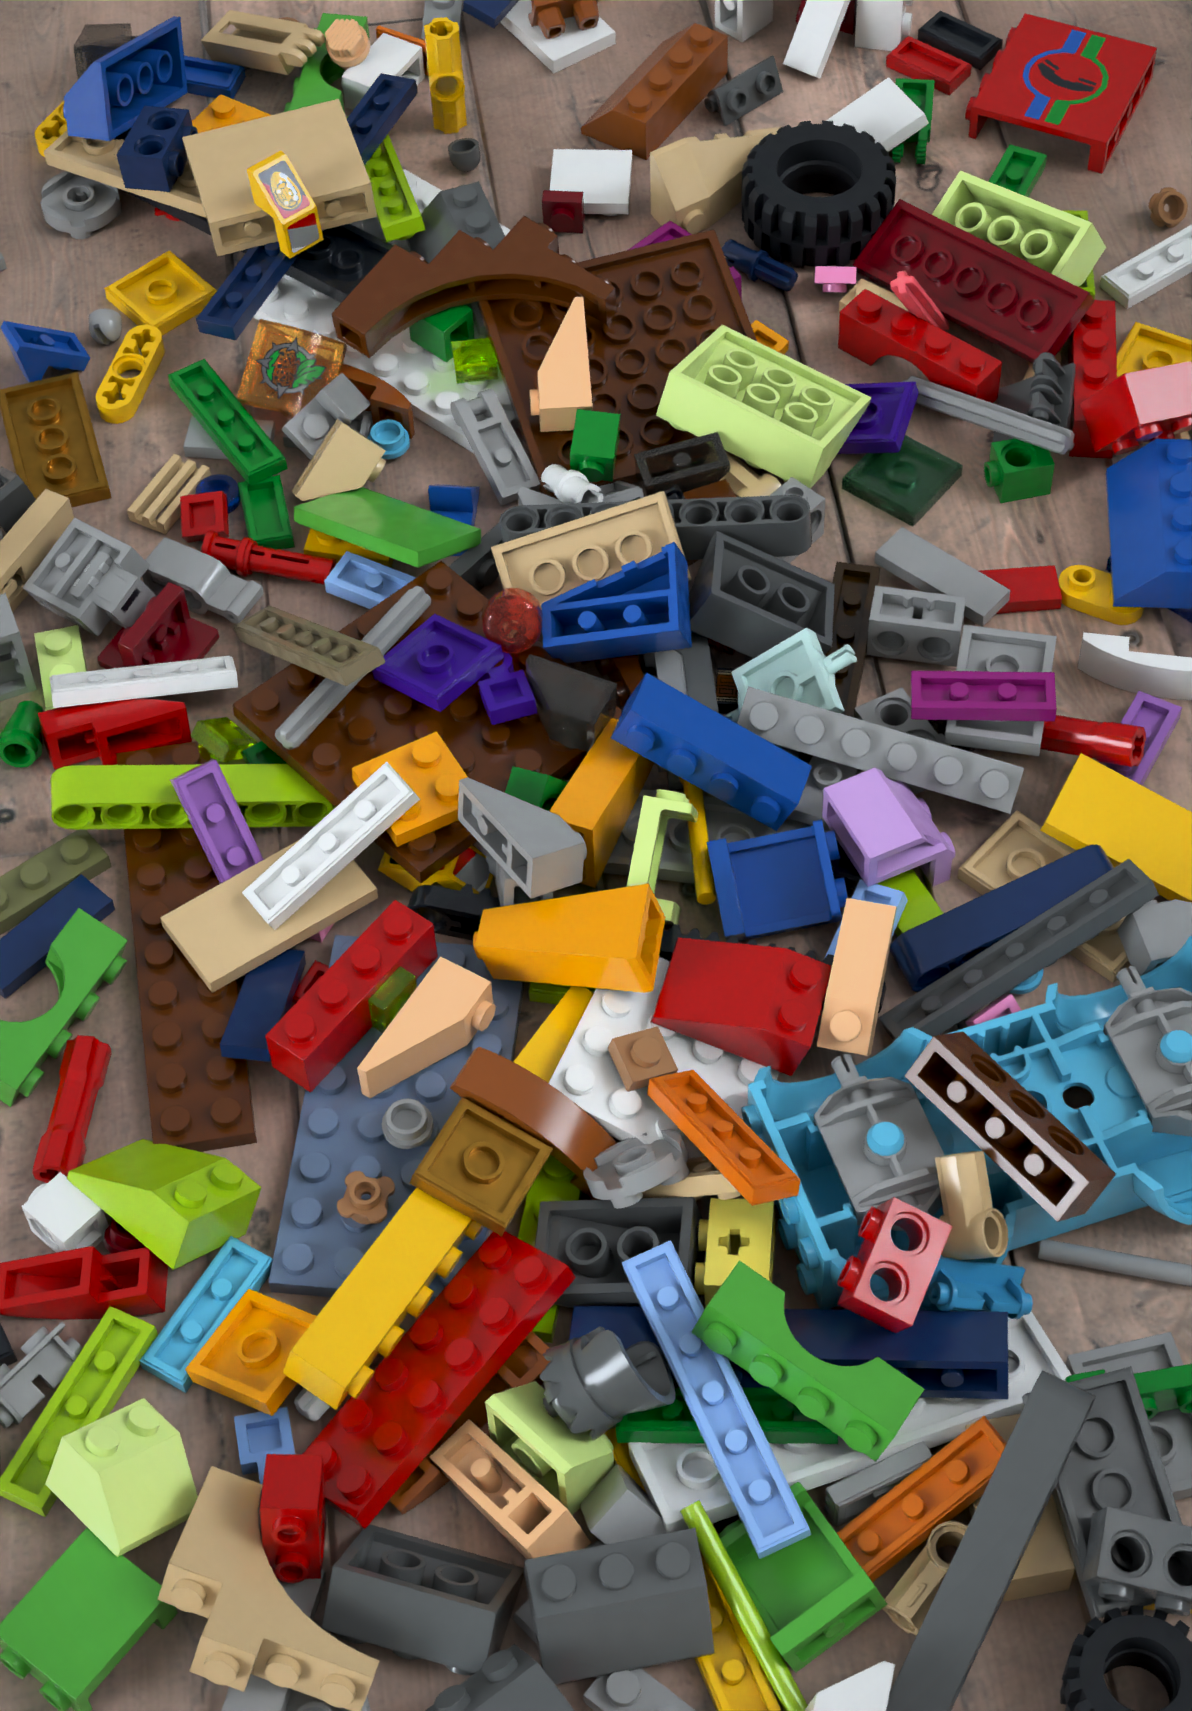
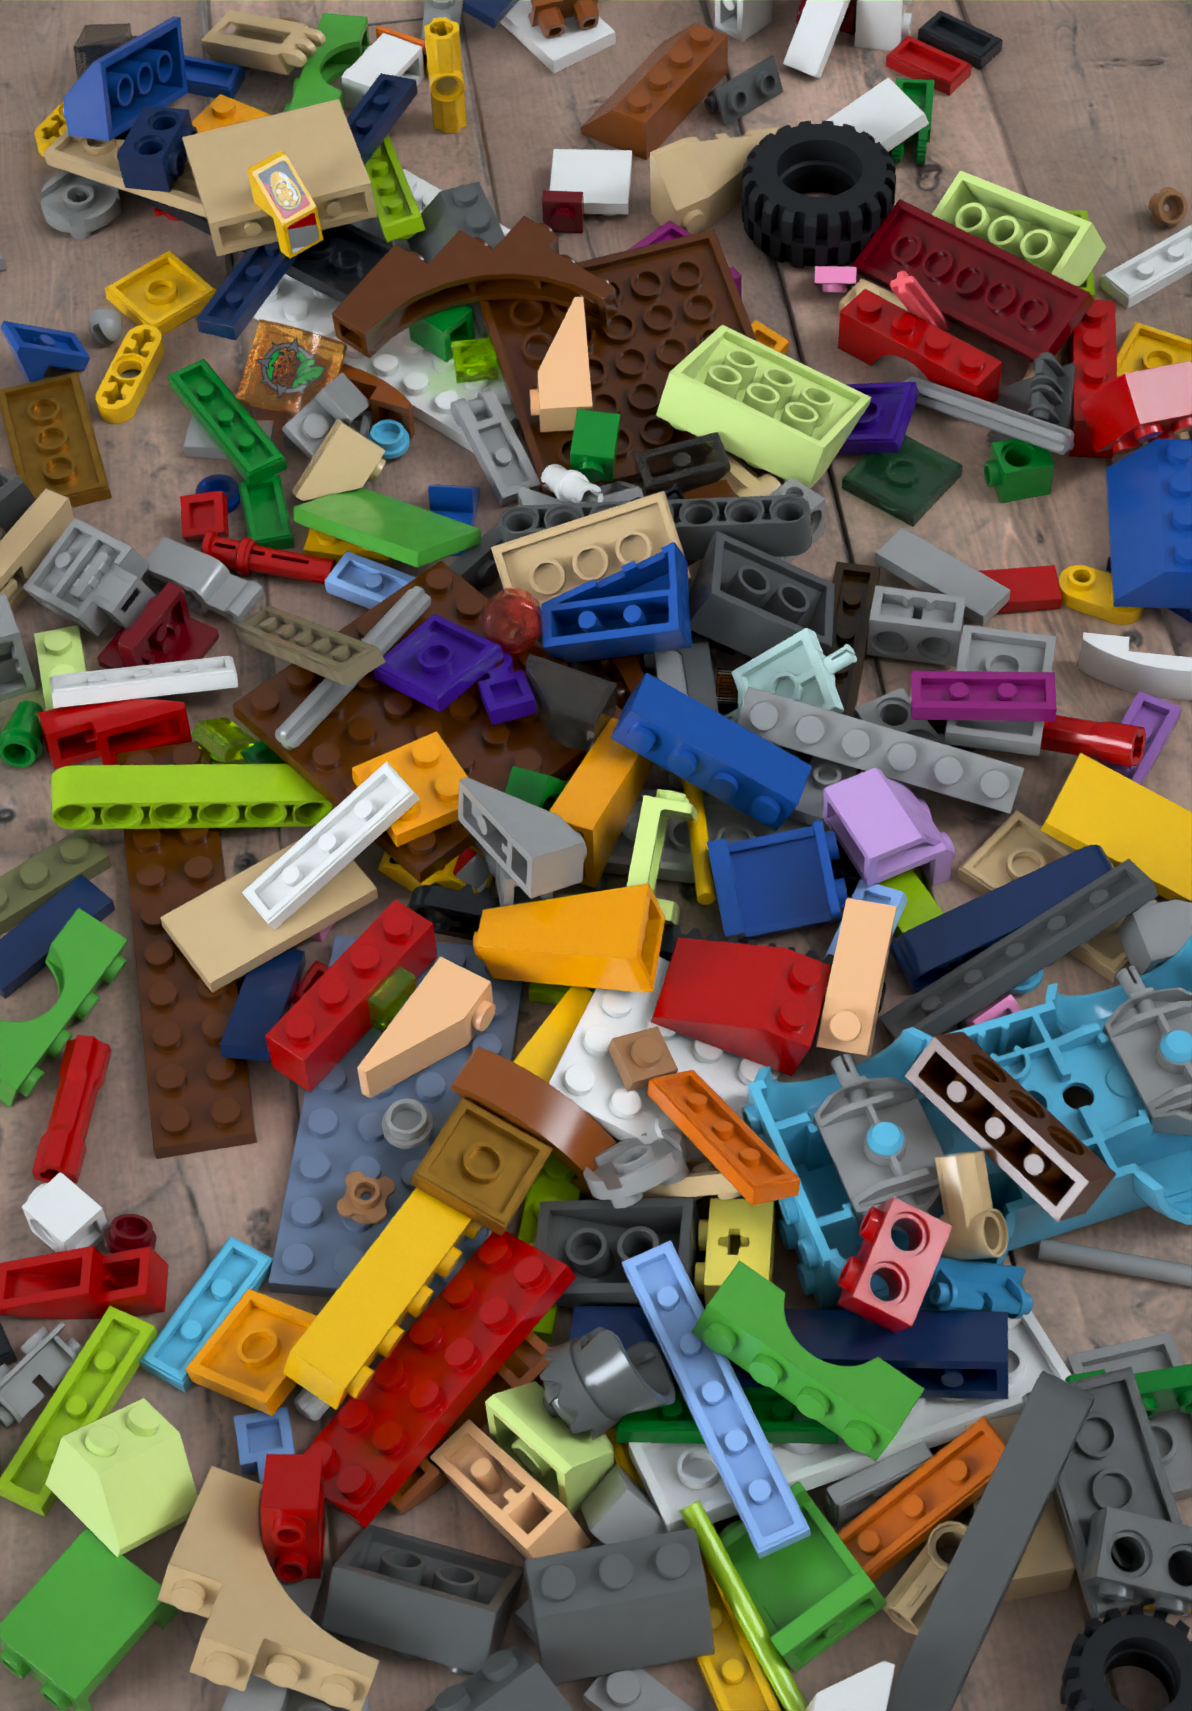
(162, 493): tan tile -> none
(170, 1197): lime slope -> none
(217, 820): medium lavender tile -> none
(347, 43): light nougat piece -> none
(464, 154): dark grey hinge -> none
(759, 265): dark blue axle -> none
(1019, 170): green plate -> none
(1065, 84): red panel -> none

